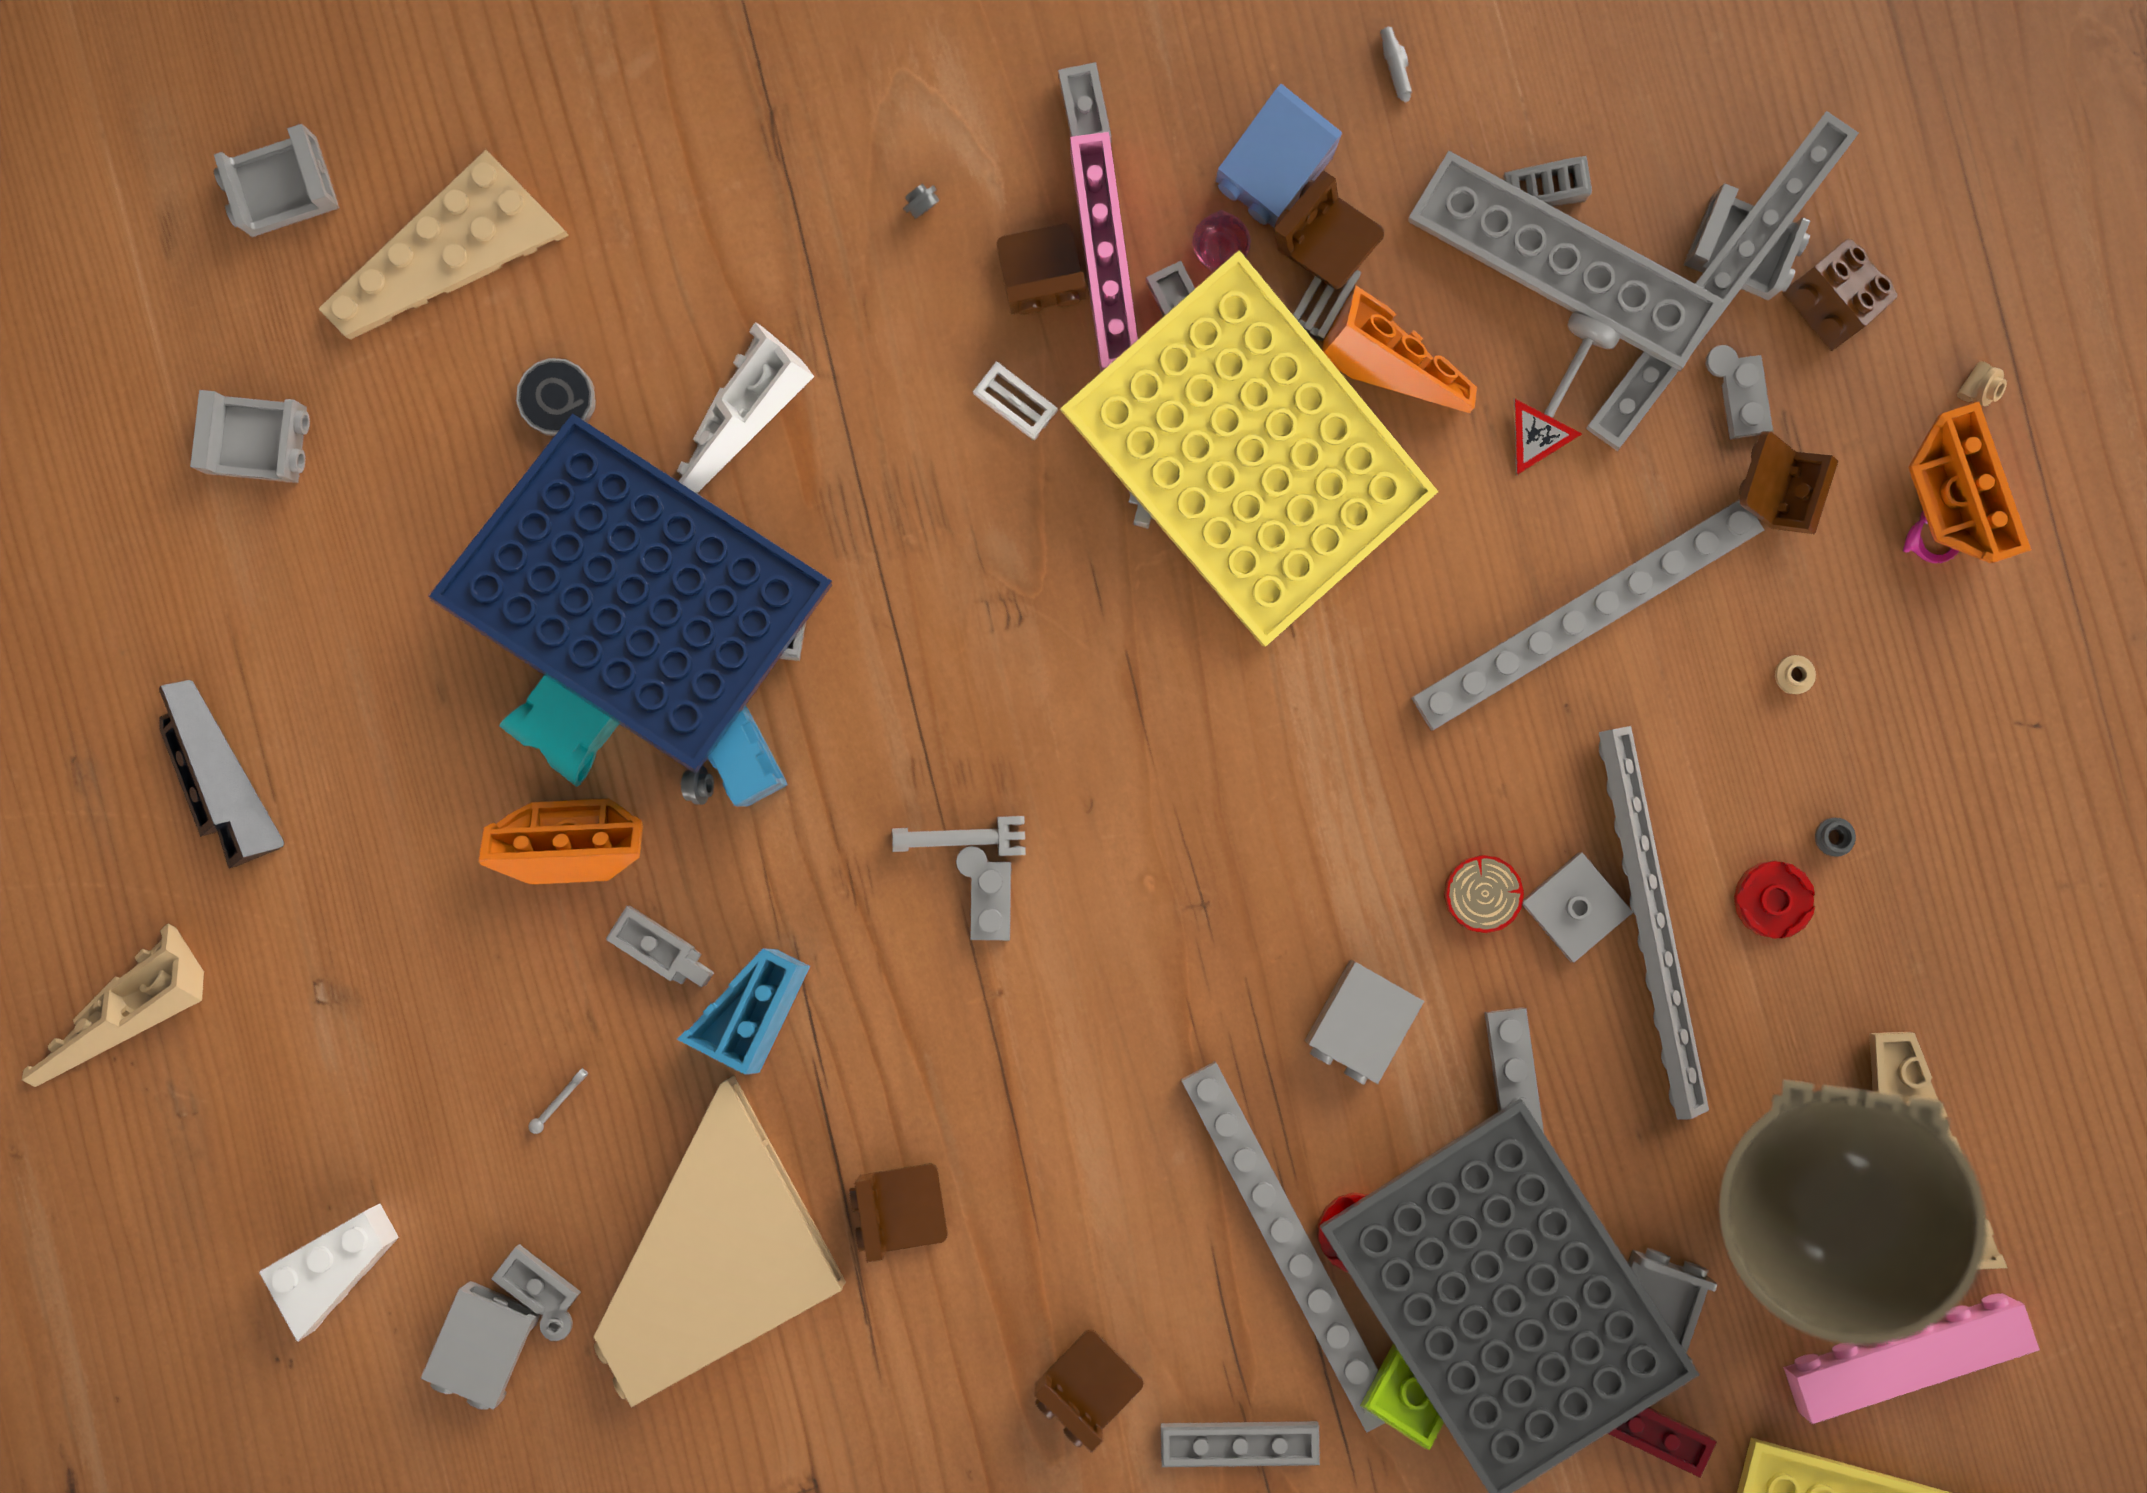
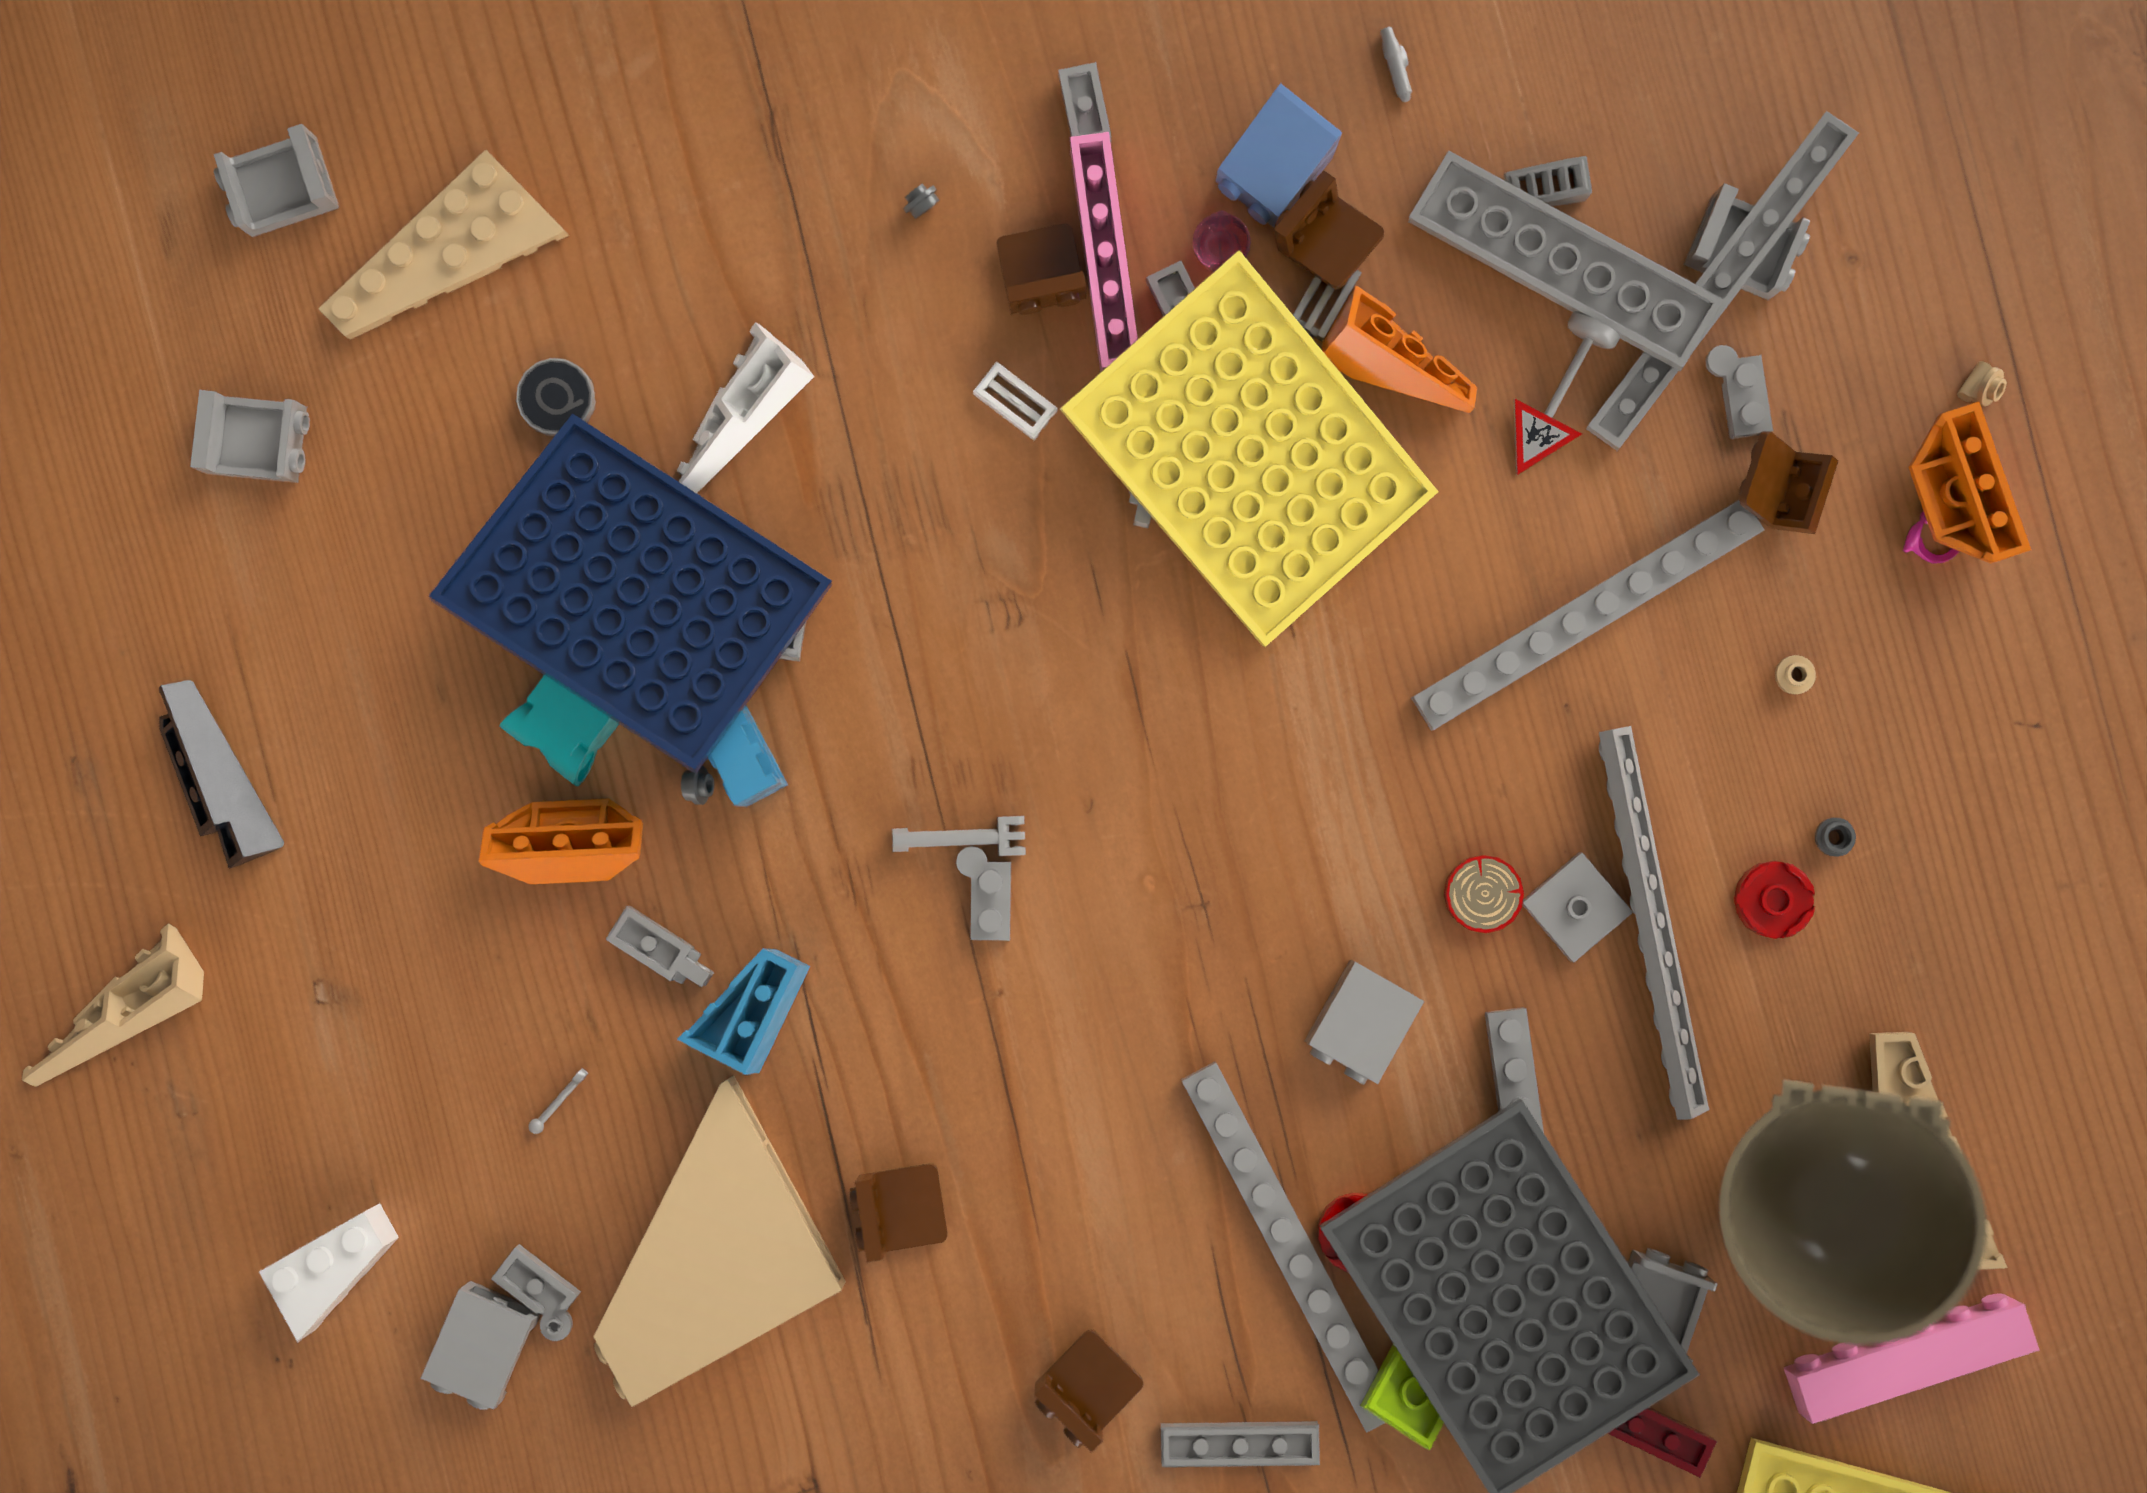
(1841, 294): reddish brown bracket -> none

